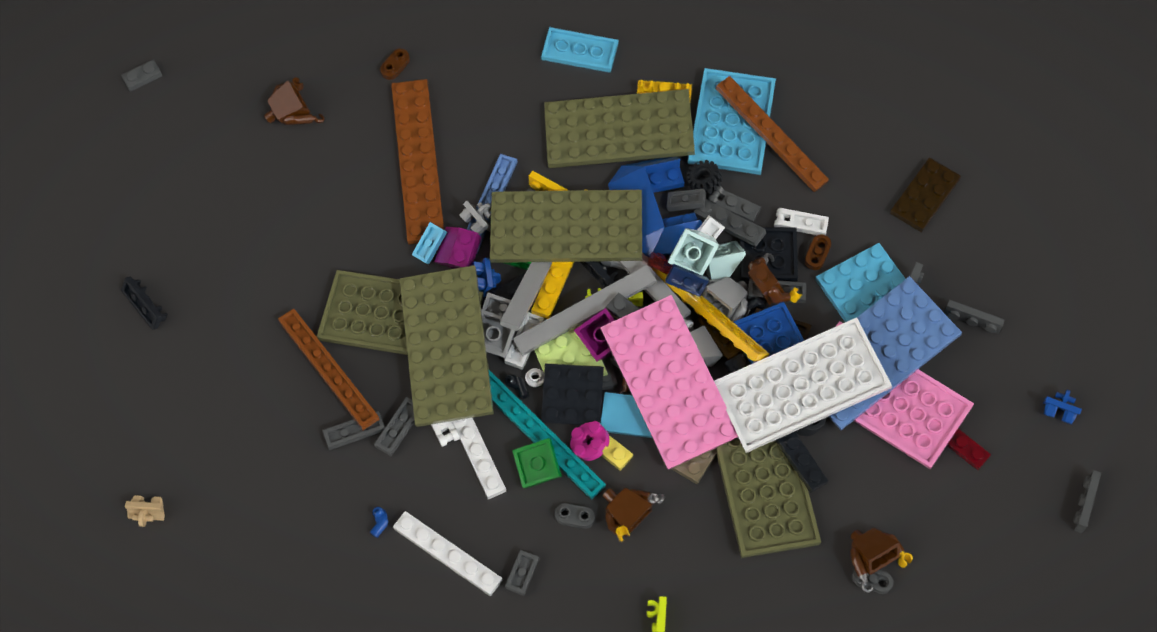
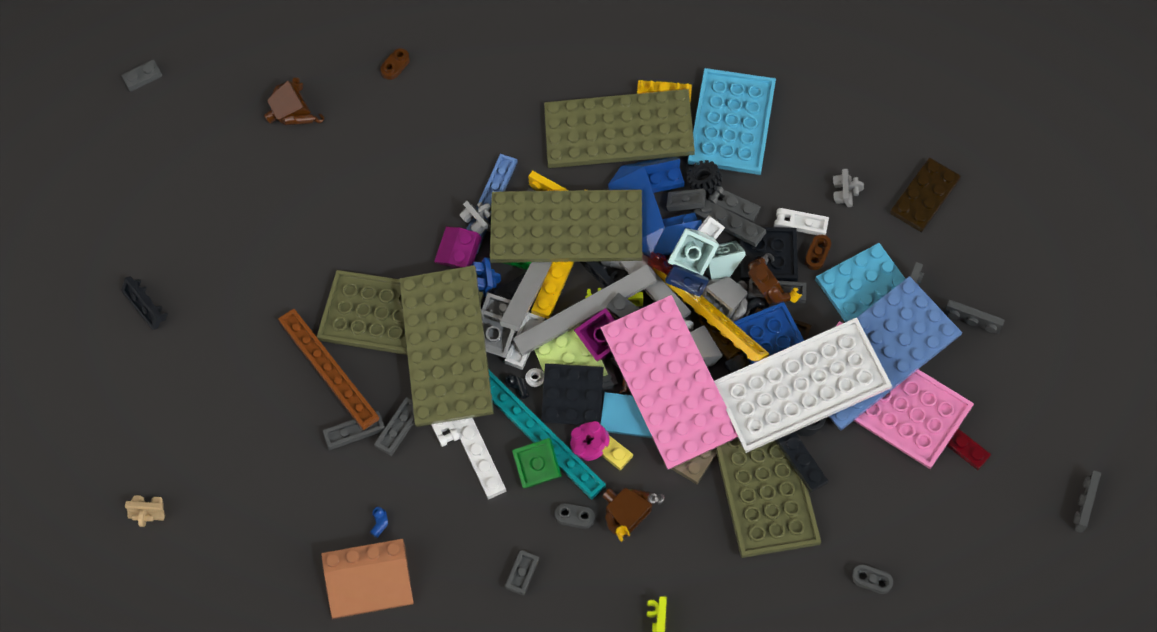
(367, 578): none -> nougat slope
(417, 158): dark orange plate -> none
(429, 243): medium azure plate -> none
(447, 553): white plate -> none
(579, 49): medium azure tile -> none
(772, 134): dark orange plate -> none
(845, 181): none -> light grey hips
(874, 551): reddish brown torso -> none
(1070, 411): blue hips -> none

